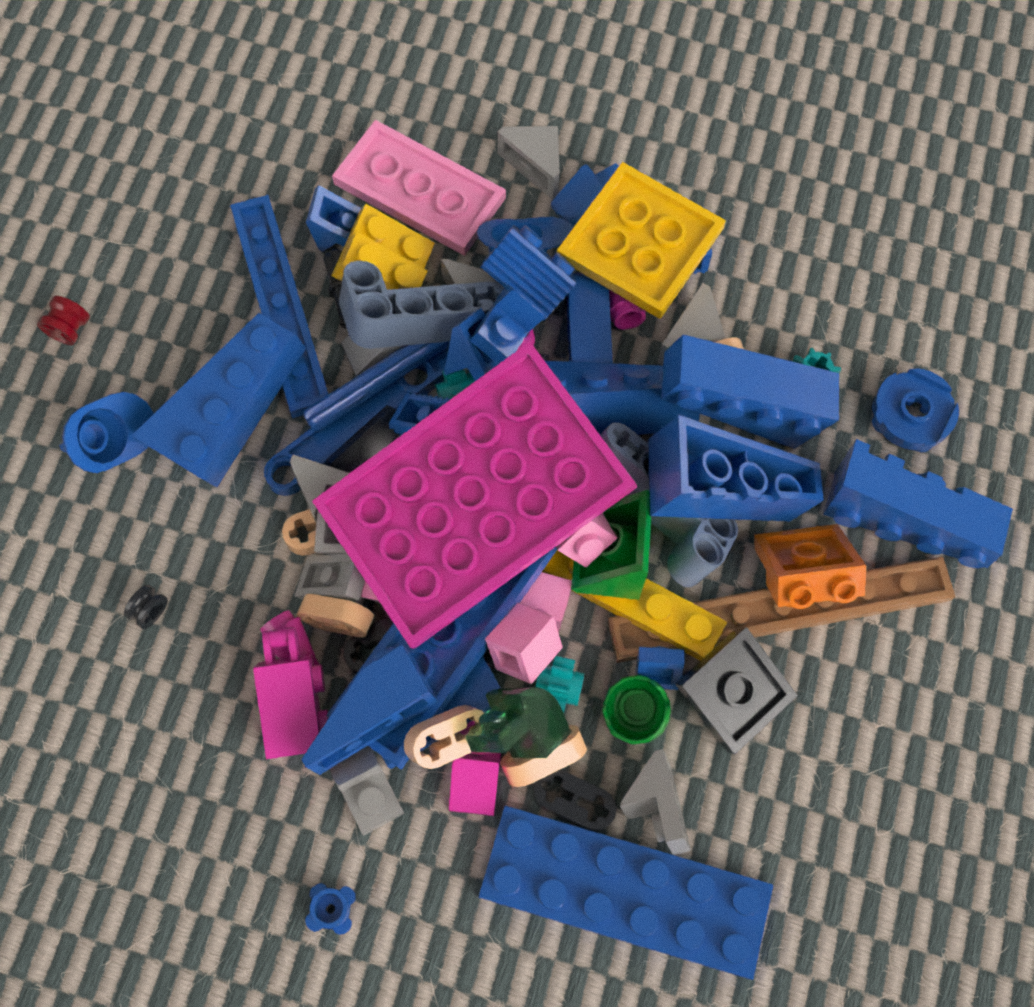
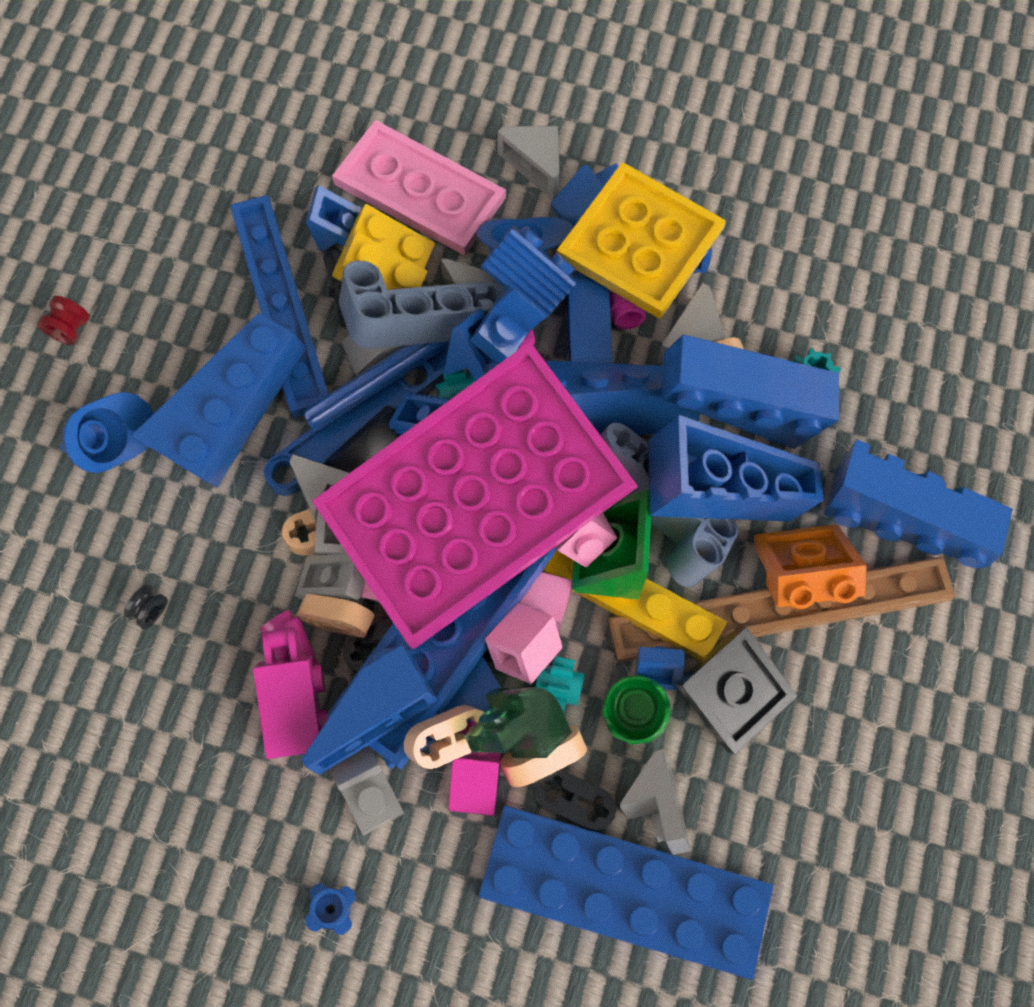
(901, 427): blue plate -> none

